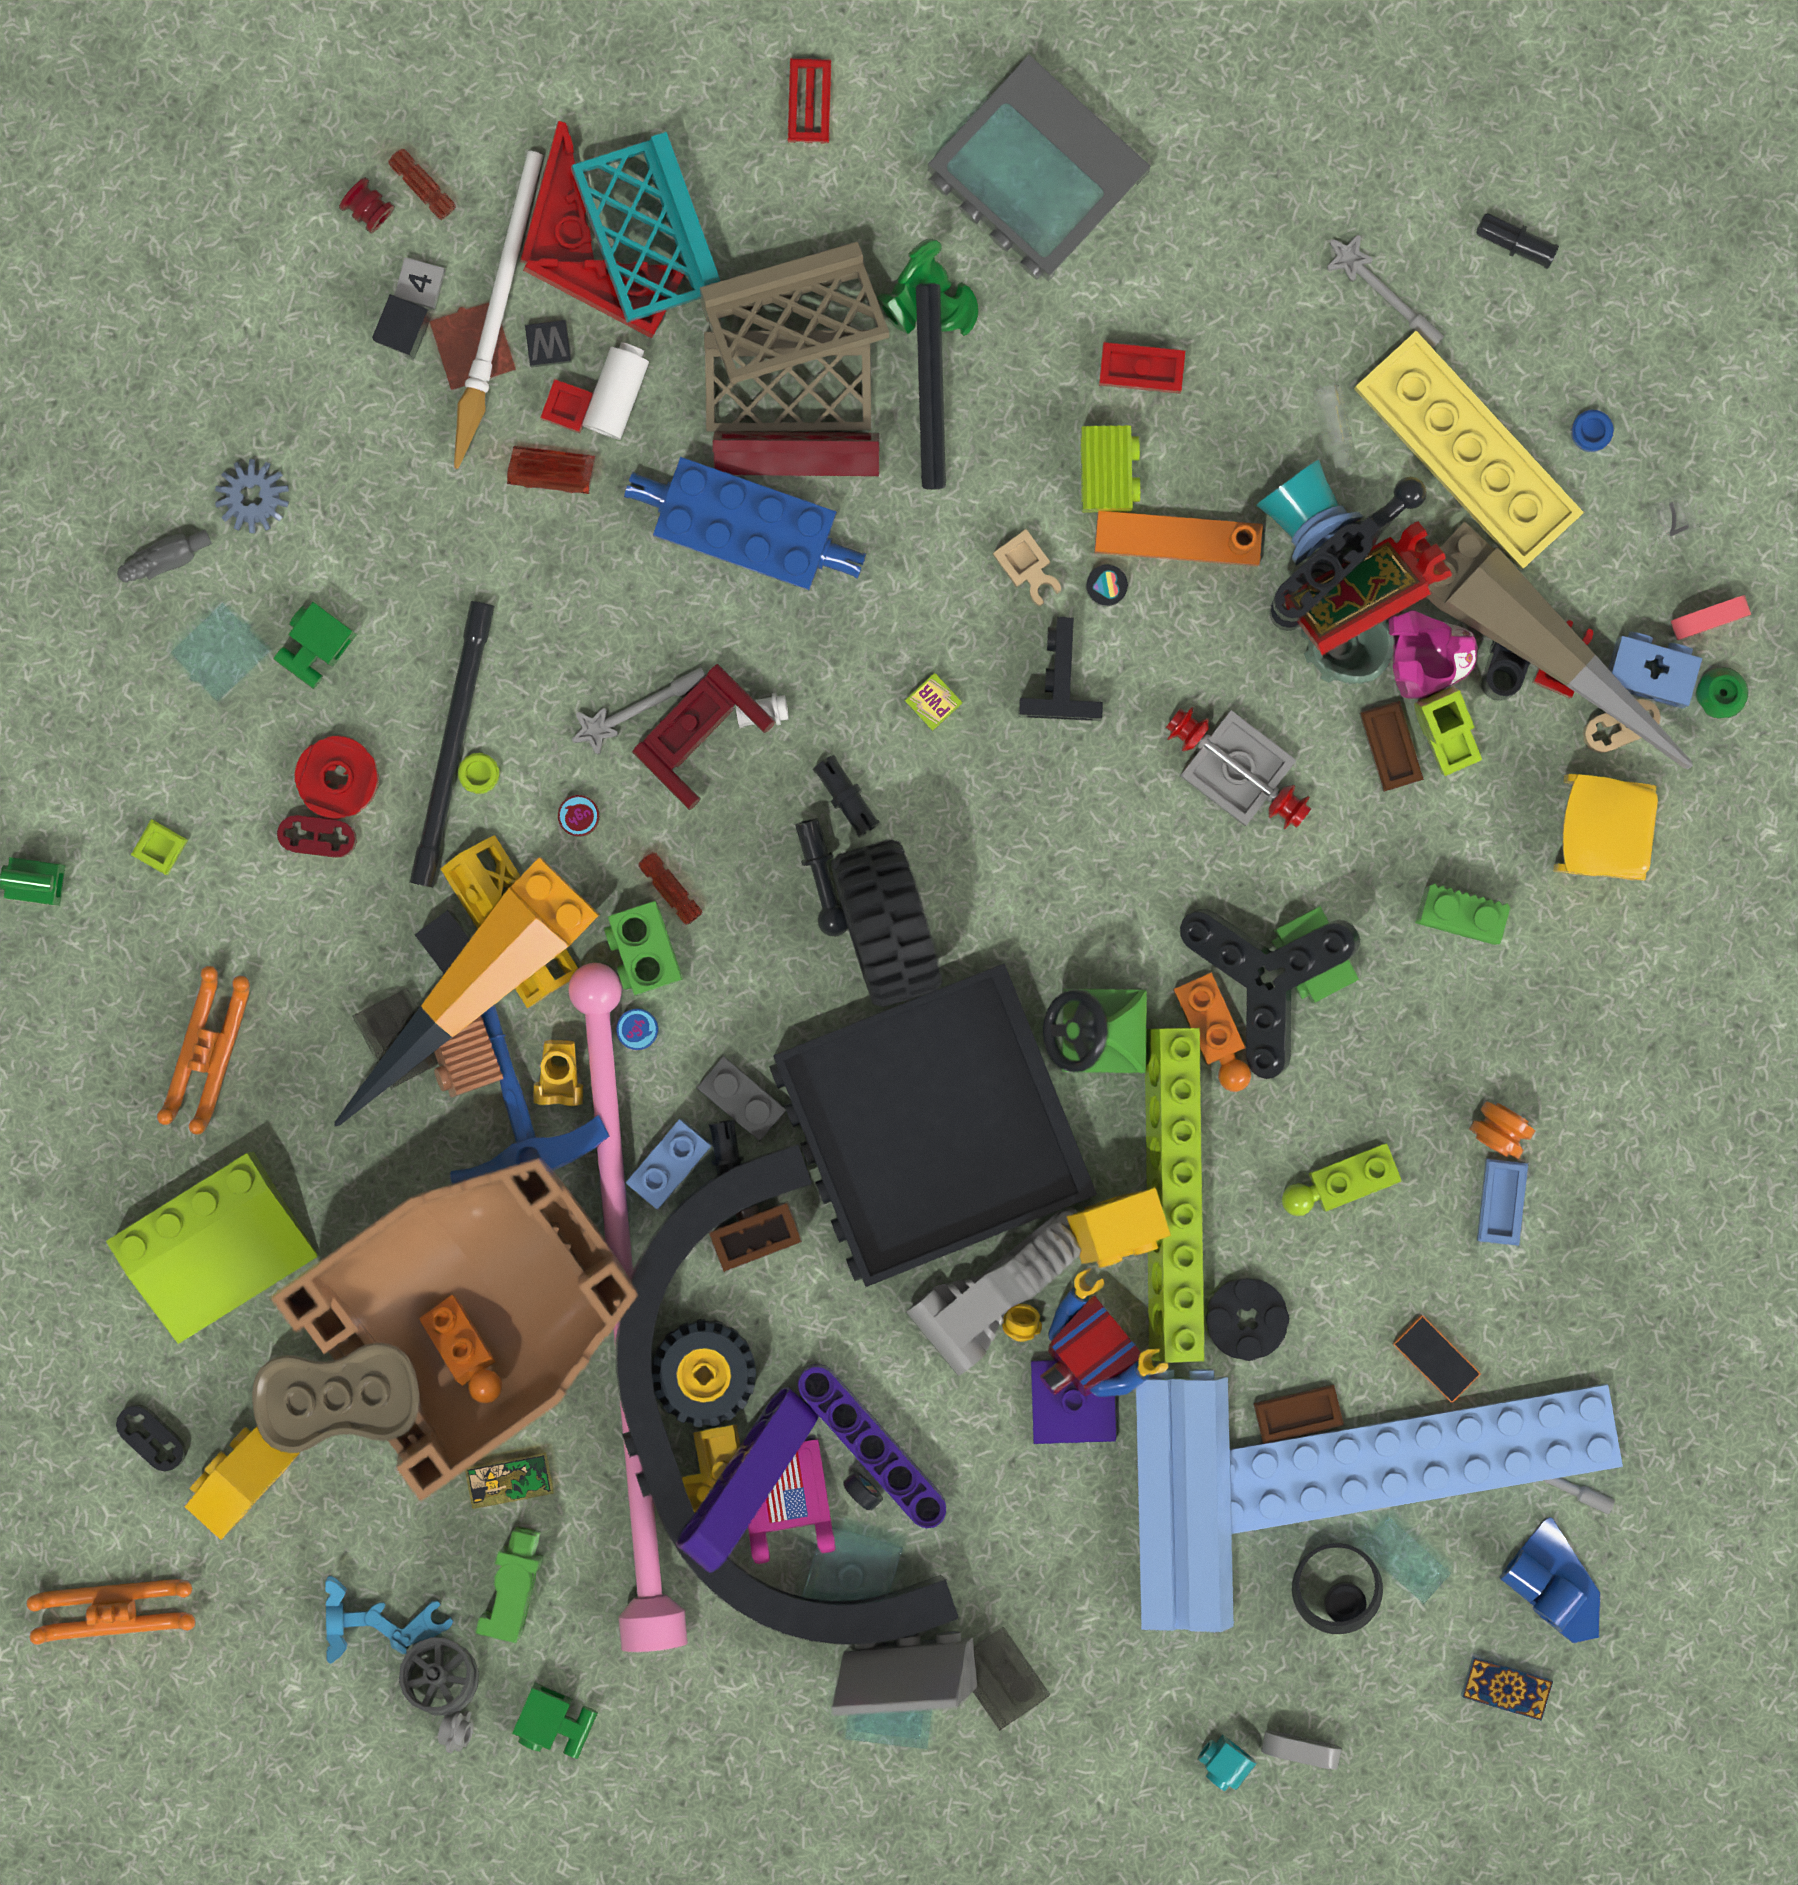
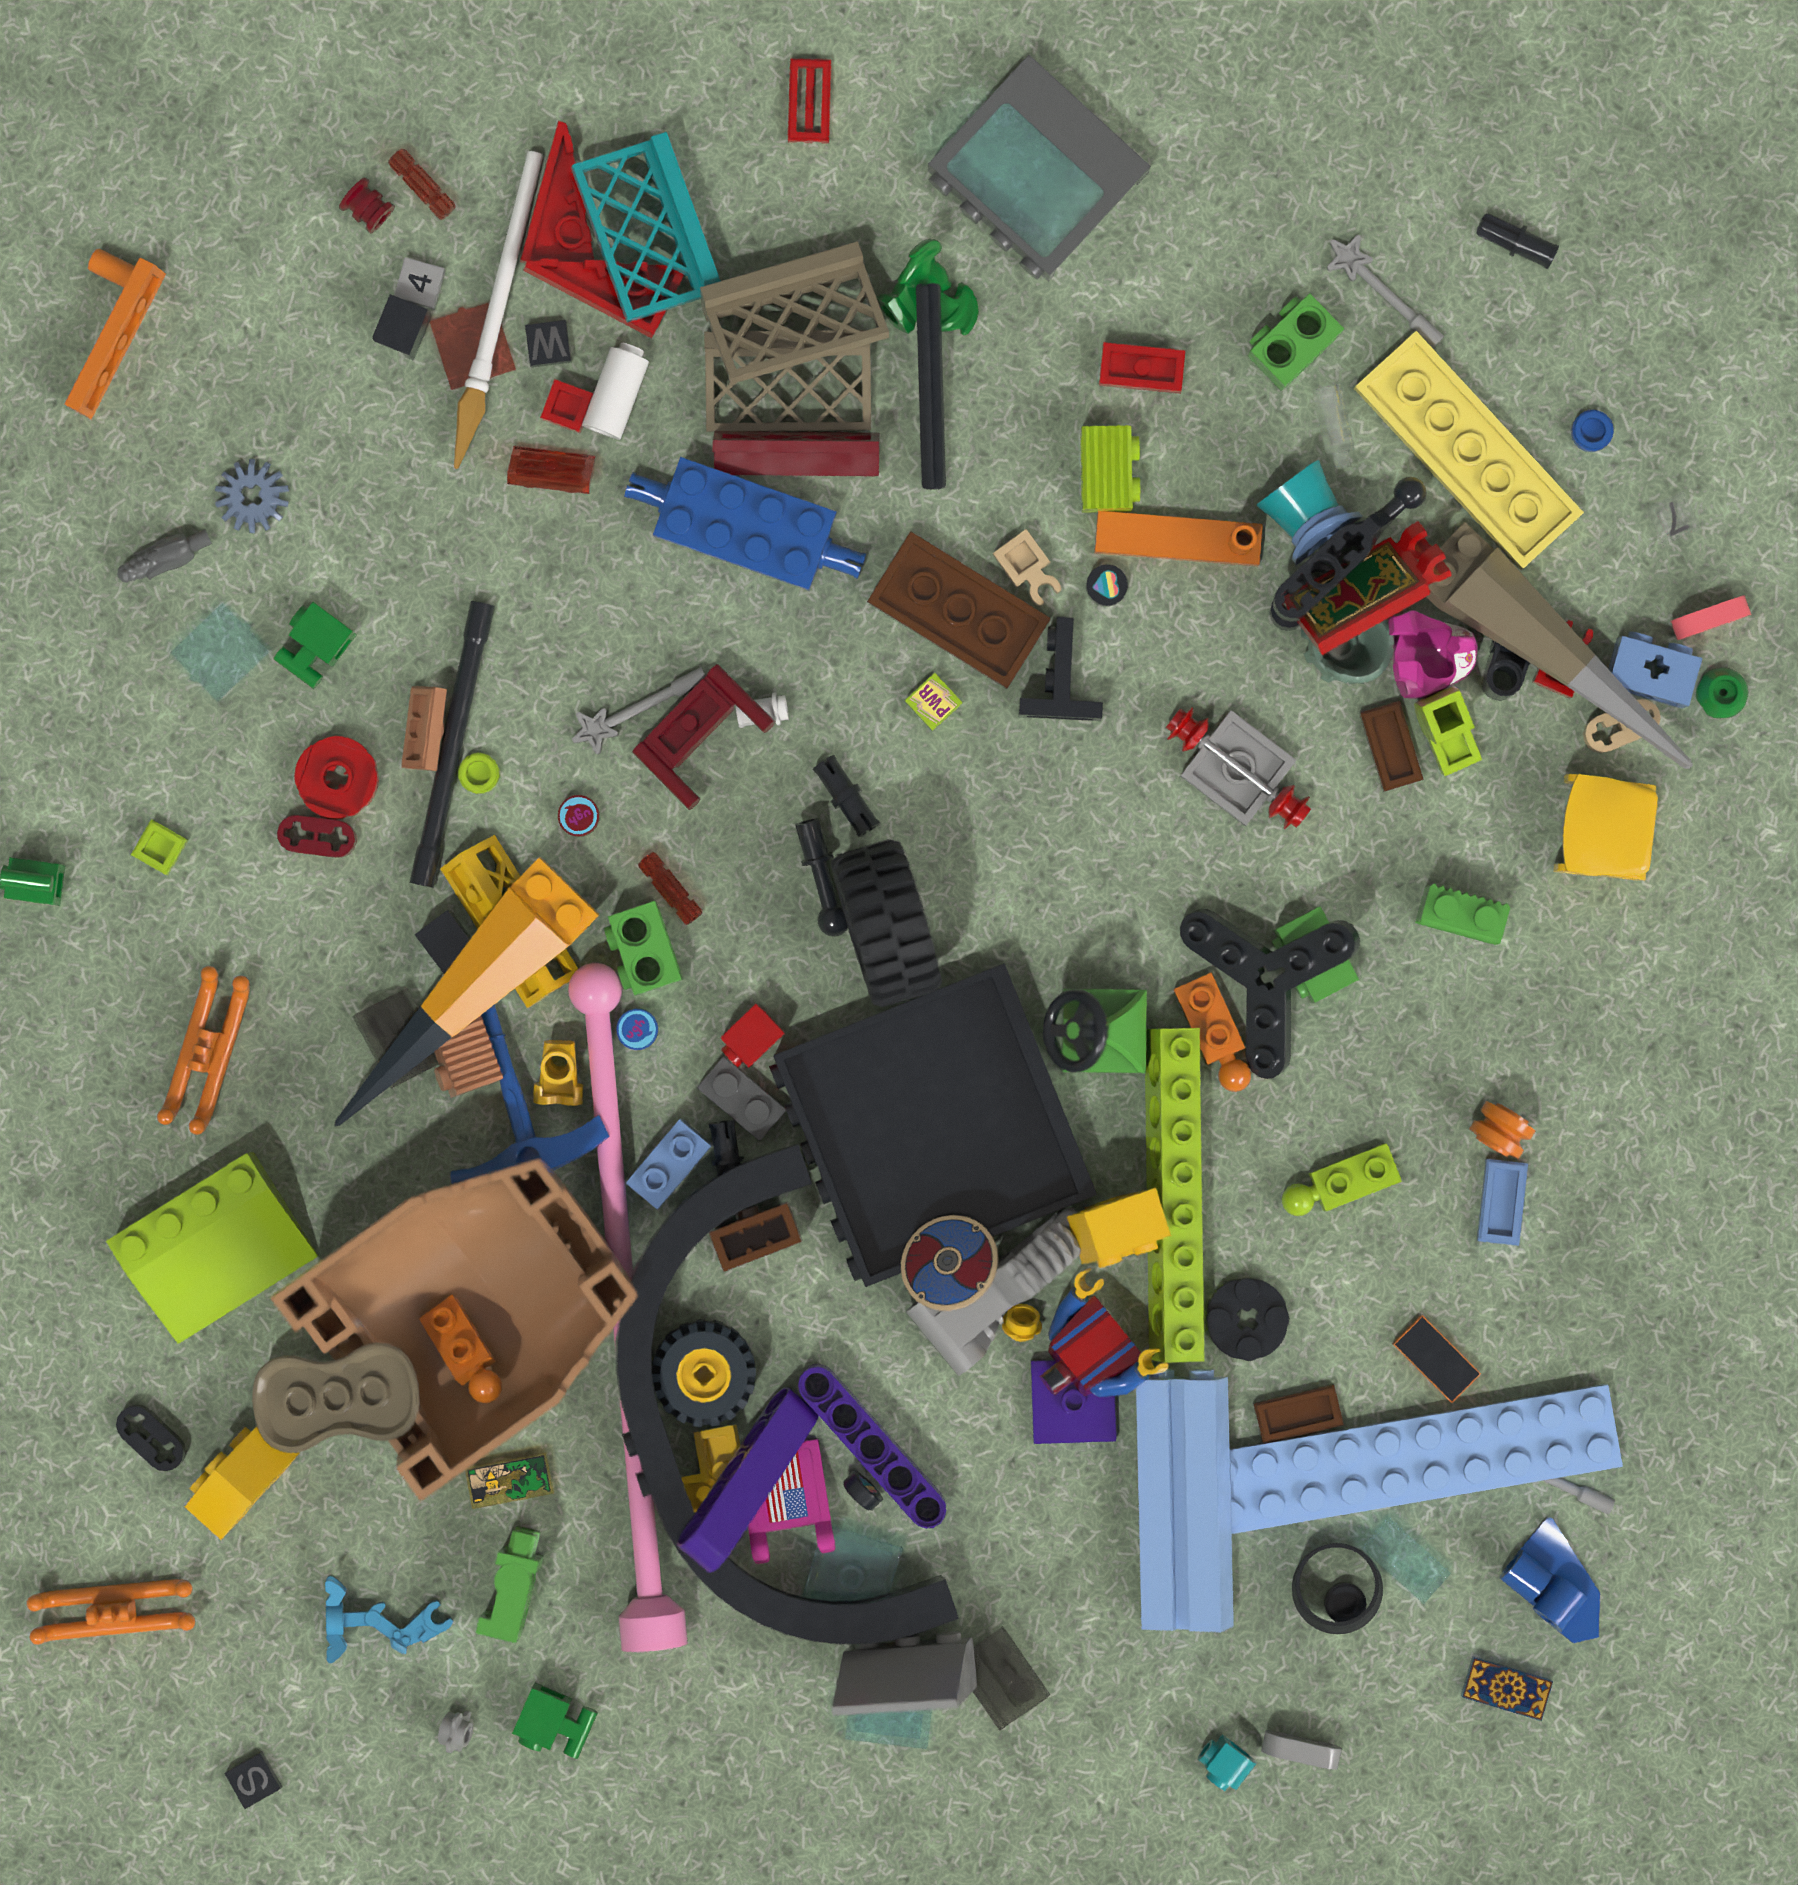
(139, 290): none -> orange piece
(253, 1780): none -> black tile
(424, 728): none -> nougat plate
(438, 1676): dark grey wheel -> none
(751, 1037): none -> red brick
(949, 1263): none -> shield
(958, 610): none -> reddish brown plate
(1301, 348): none -> bright green brick

